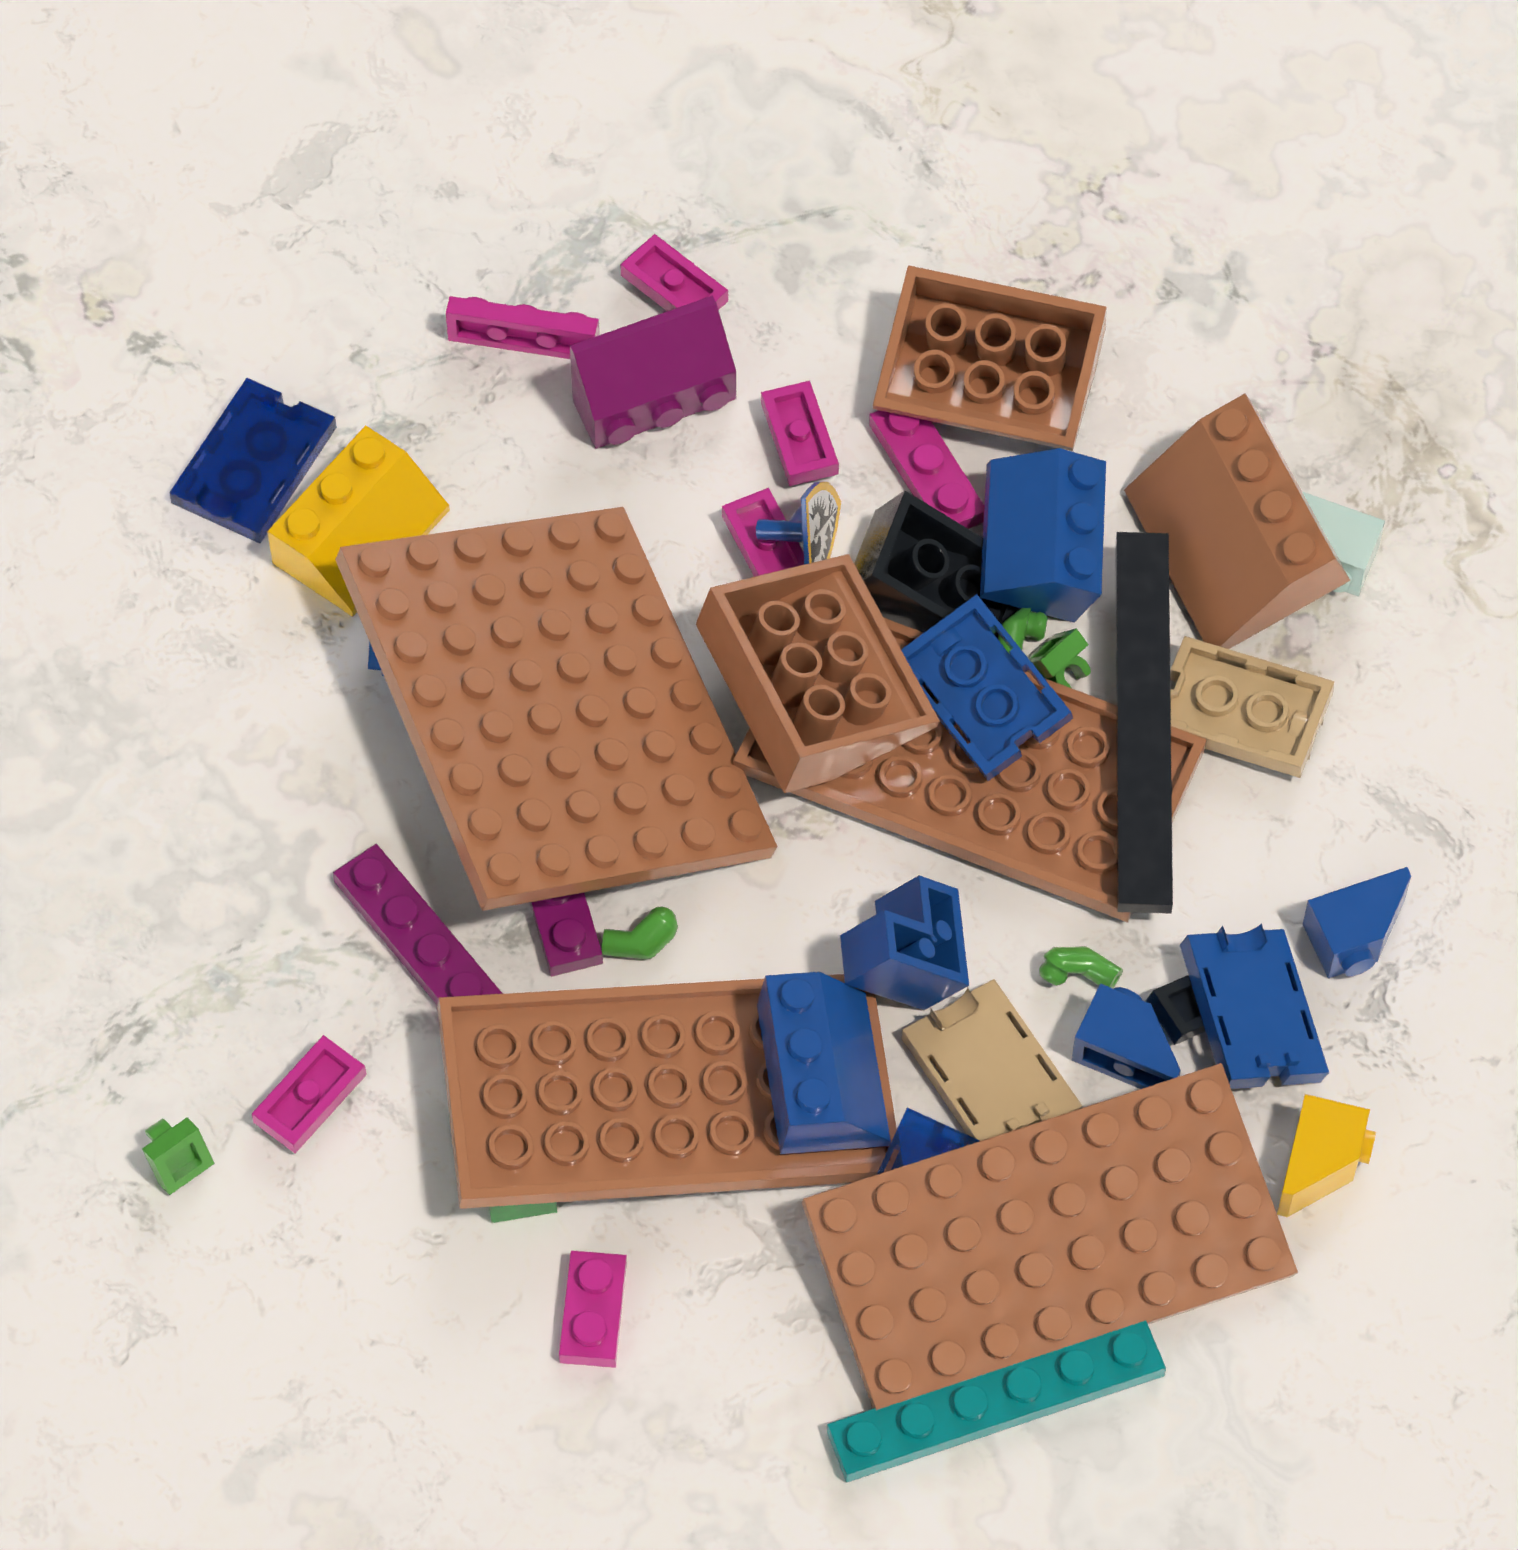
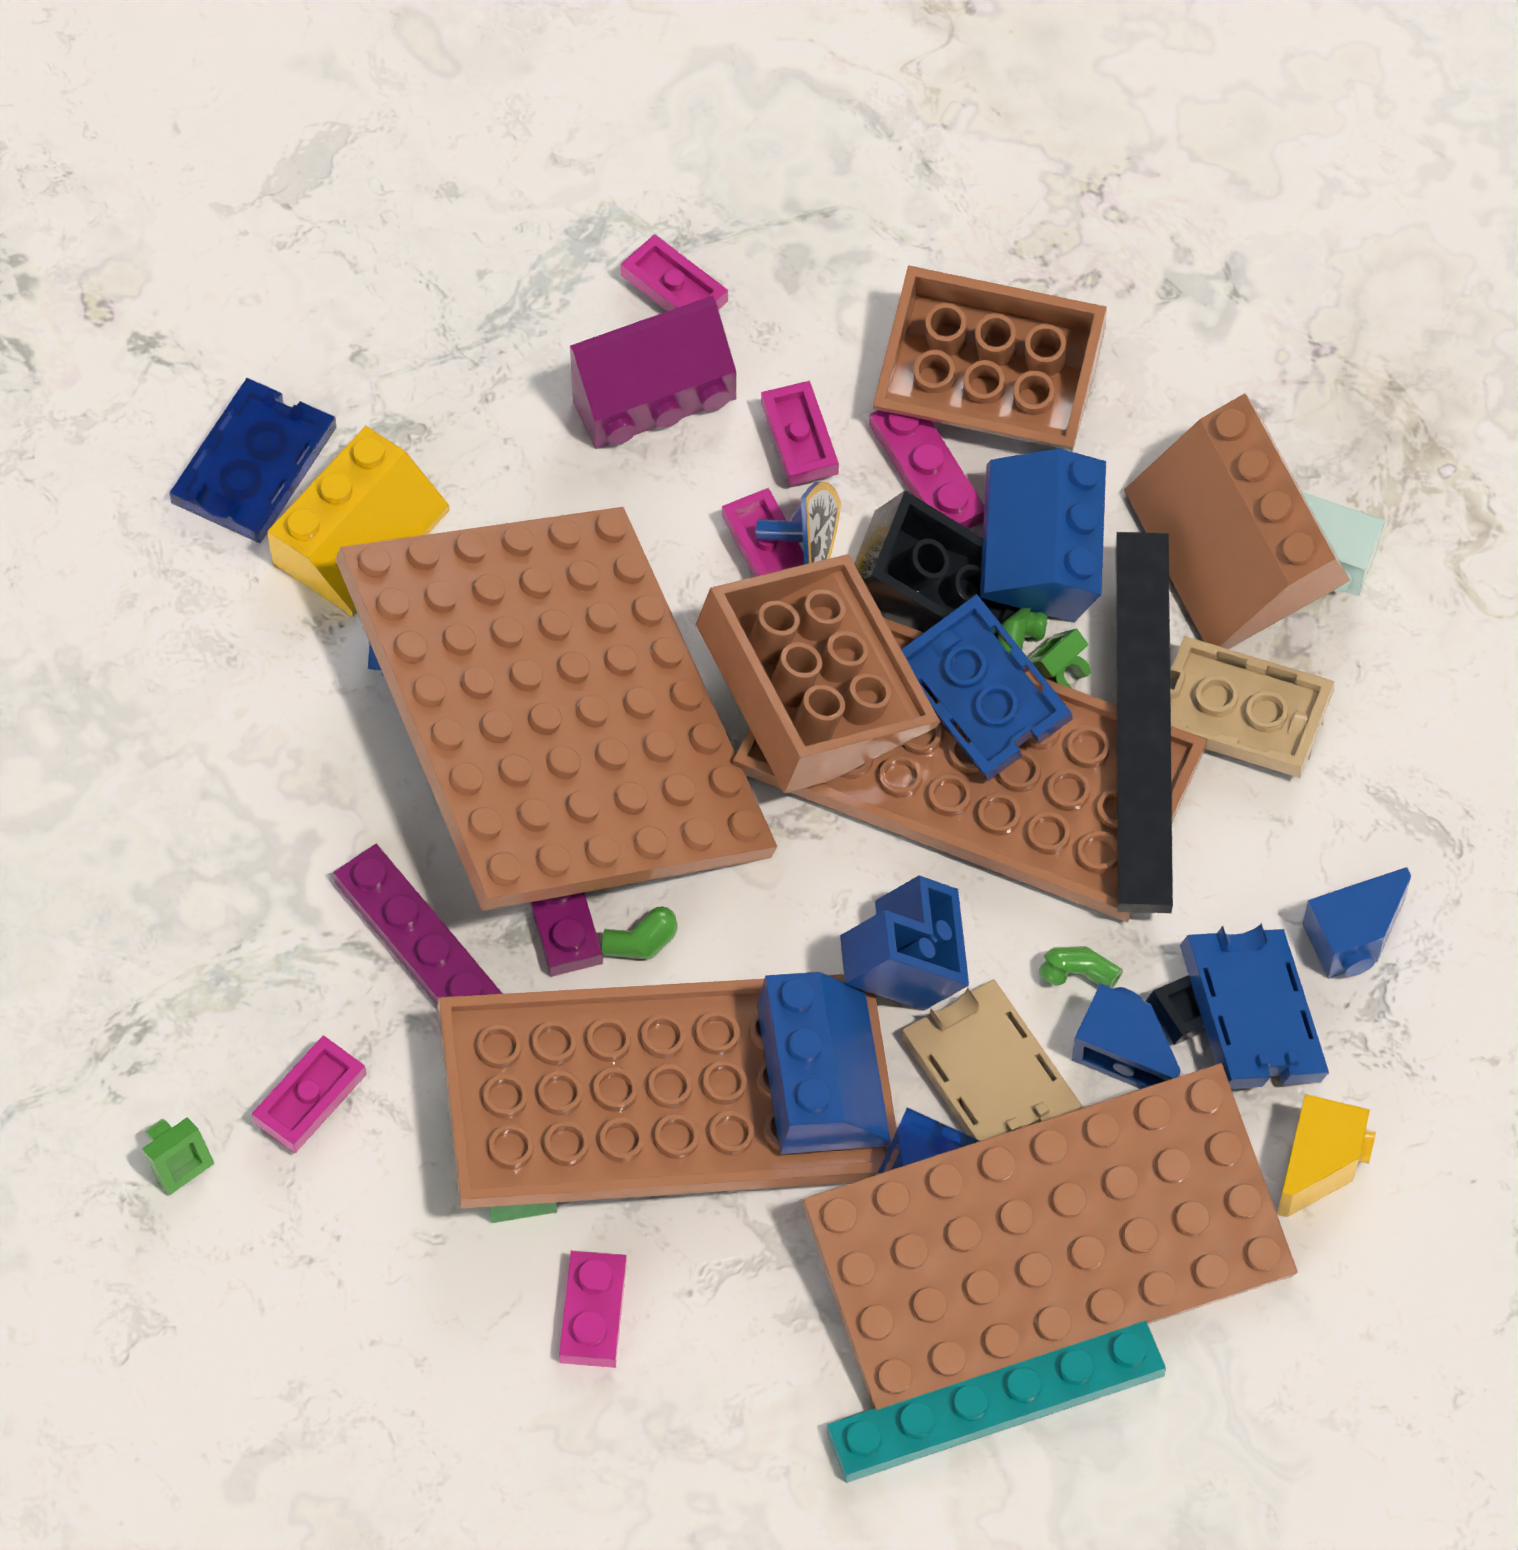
(517, 327): dark pink plate -> none

